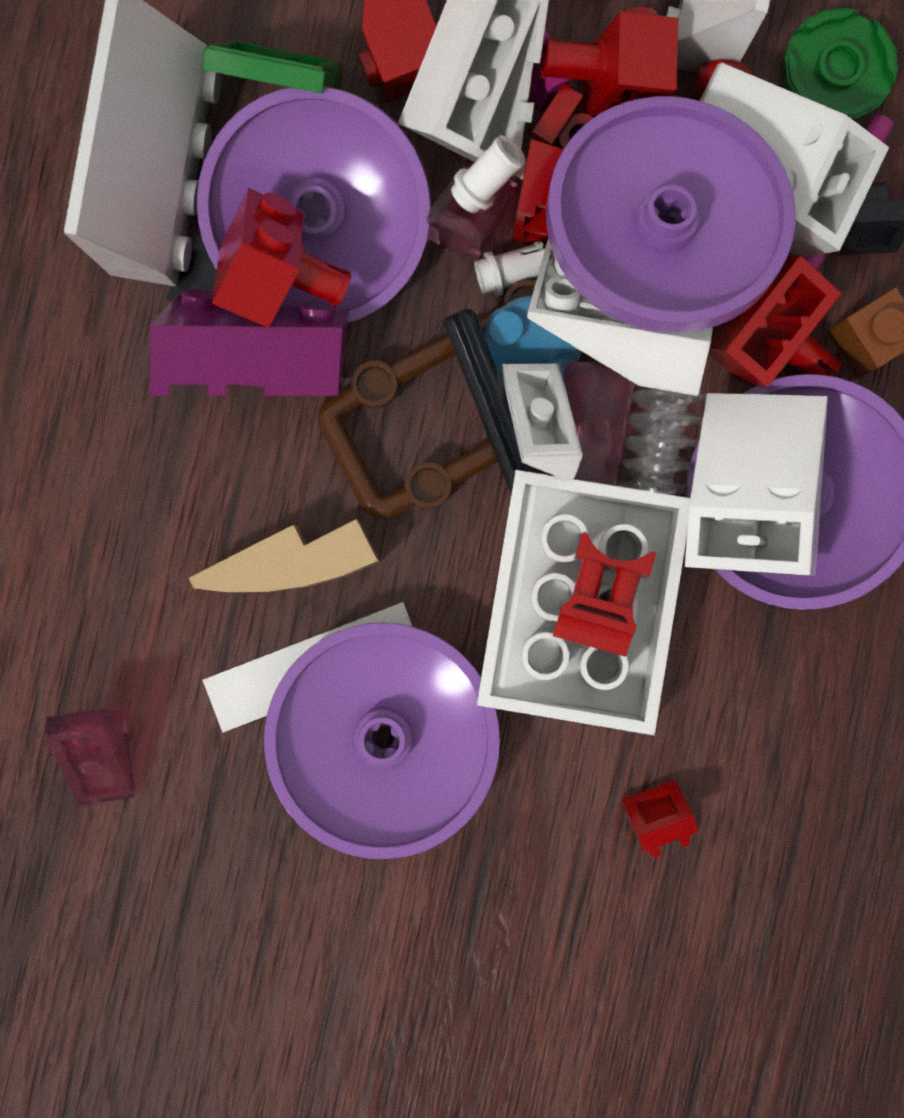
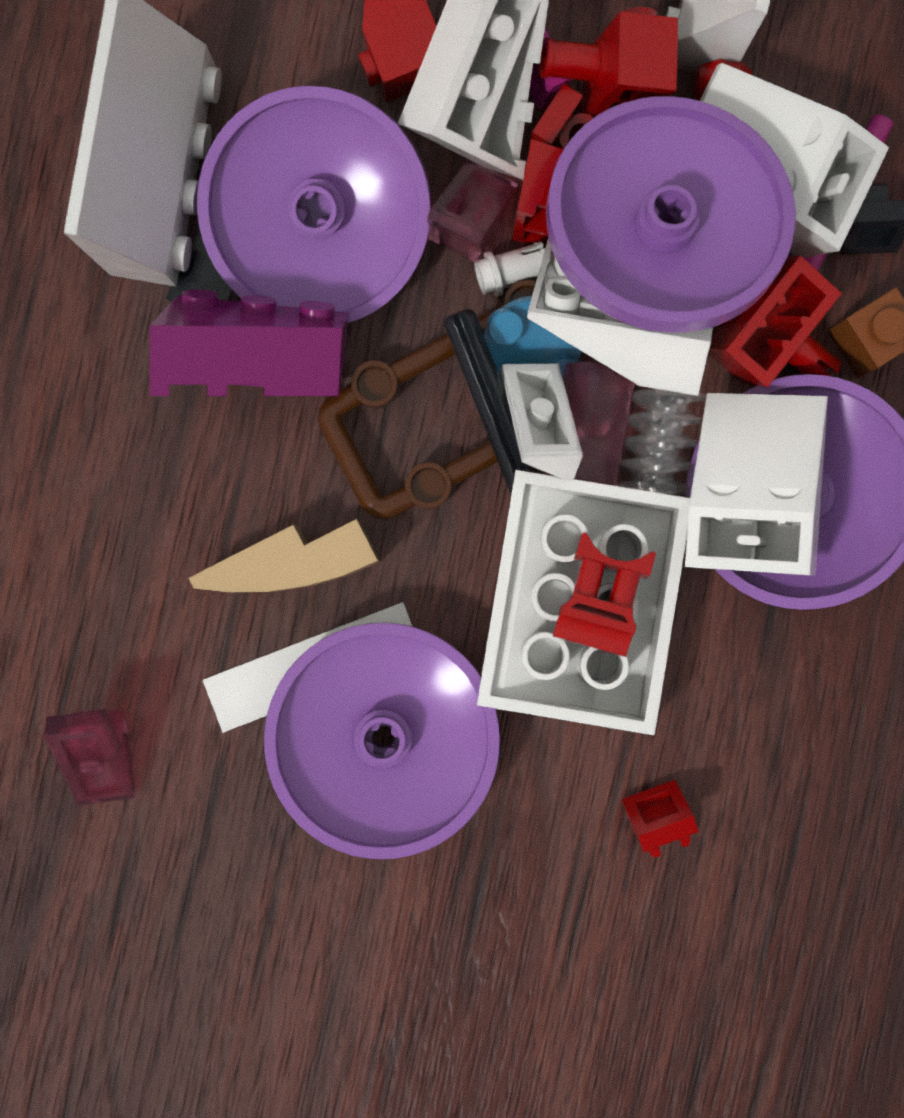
(266, 258): red brick -> none
(272, 66): green tile -> none
(477, 185): white pin -> none
(841, 62): green tile -> none

